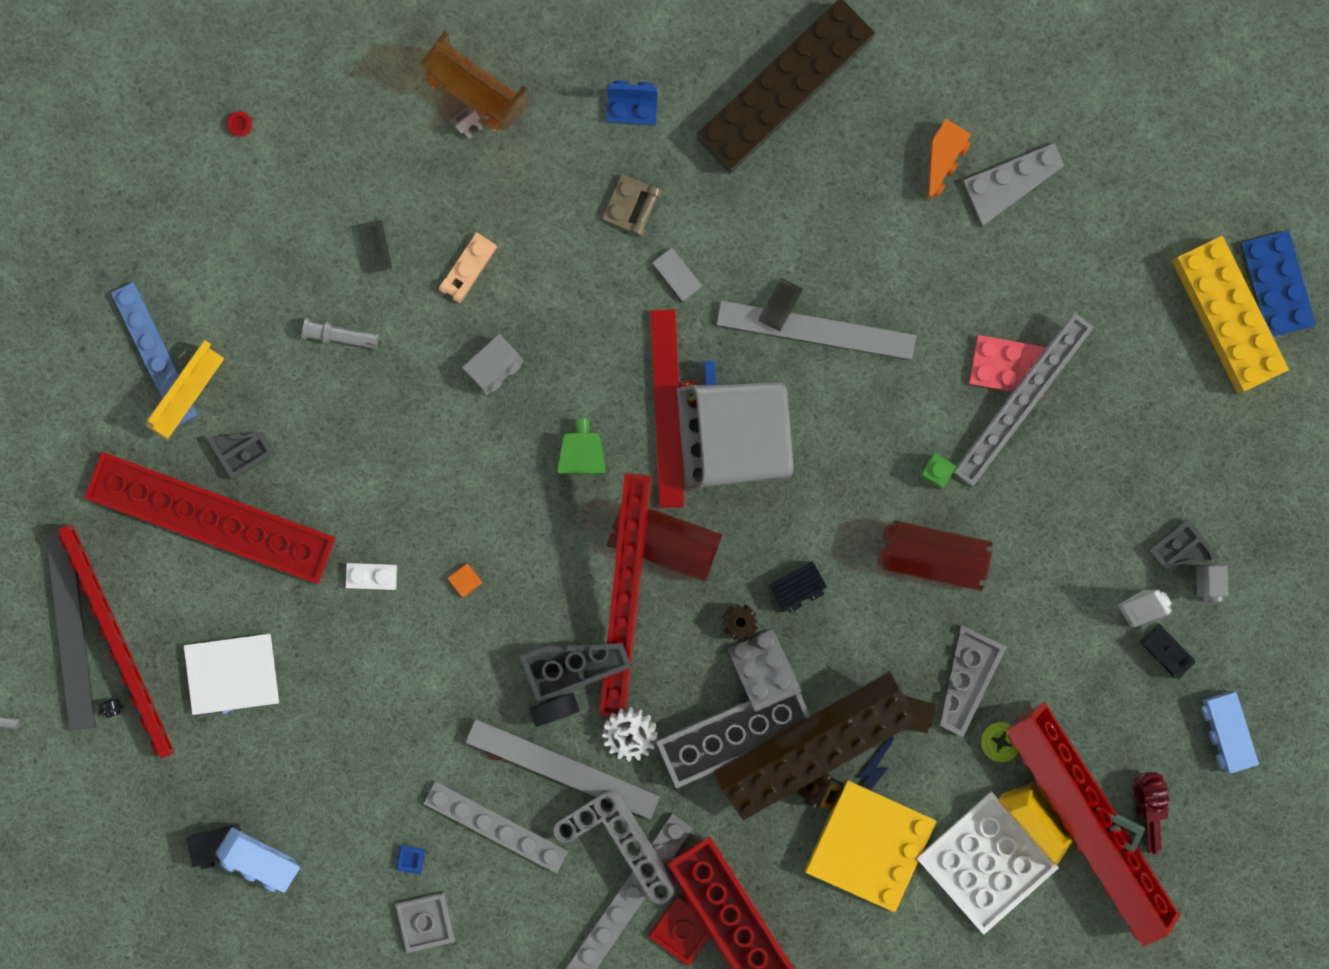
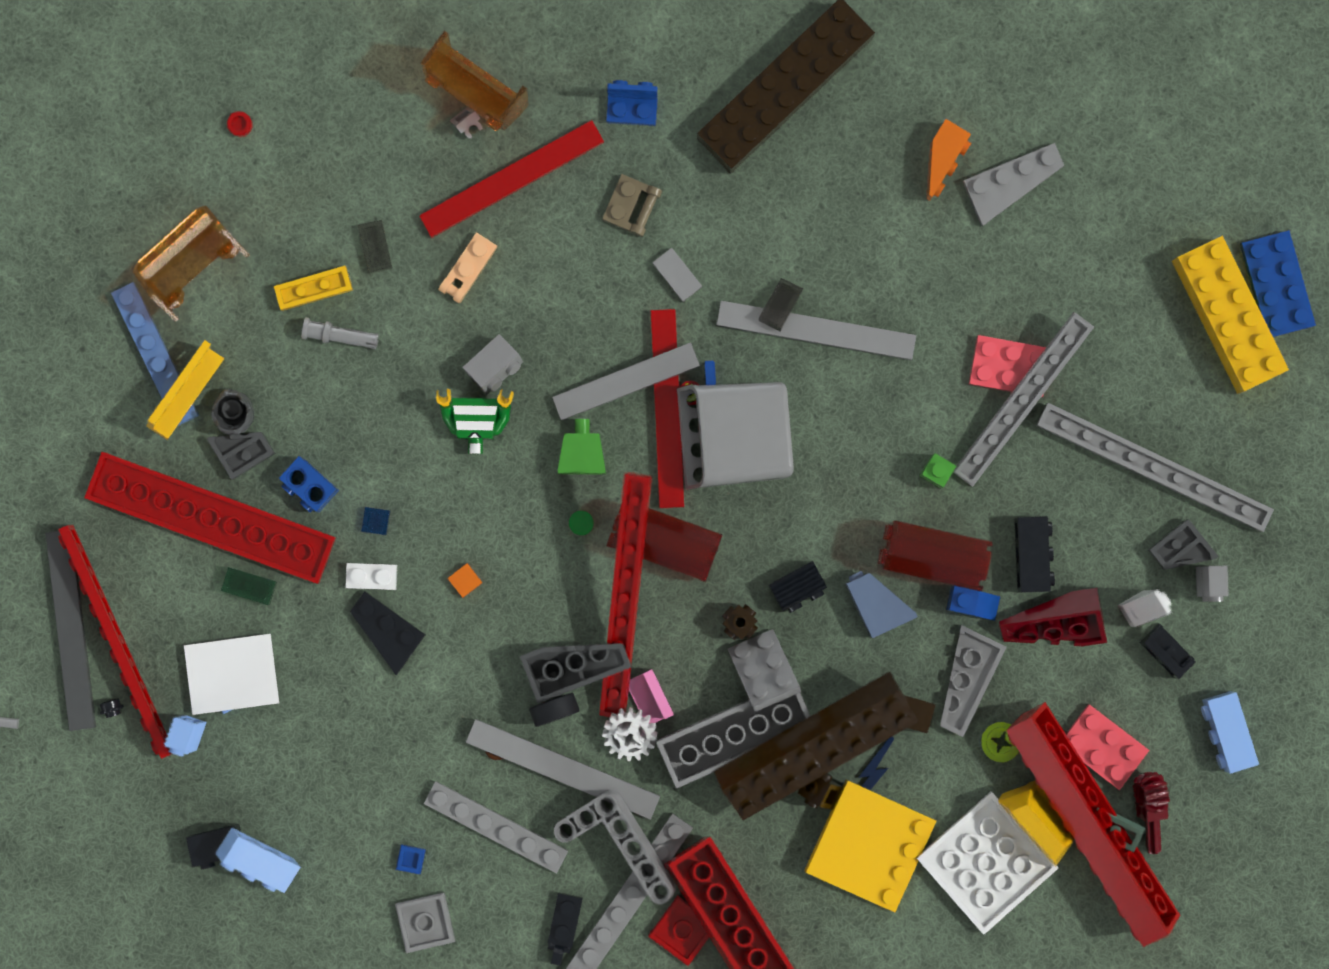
(183, 256): none -> clear orange windscreen
(184, 735): none -> light blue brick
(232, 412): none -> dark grey hair
(249, 586): none -> clear green plate
(312, 480): none -> blue brick
(313, 288): none -> yellow plate
(375, 521): none -> clear blue tile
(387, 630): none -> black wing
(475, 418): none -> torso
(511, 179): none -> red tile
(564, 925): none -> black hinge
(581, 523): none -> green tile
(626, 381): none -> light grey tile
(650, 697): none -> bright pink panel
(877, 604): none -> sand blue slope
(973, 602): none -> blue slope
(1033, 554): none -> black brick
(1067, 618): none -> dark red wedge
(1105, 747): none -> coral plate
(1155, 467): none -> light grey plate

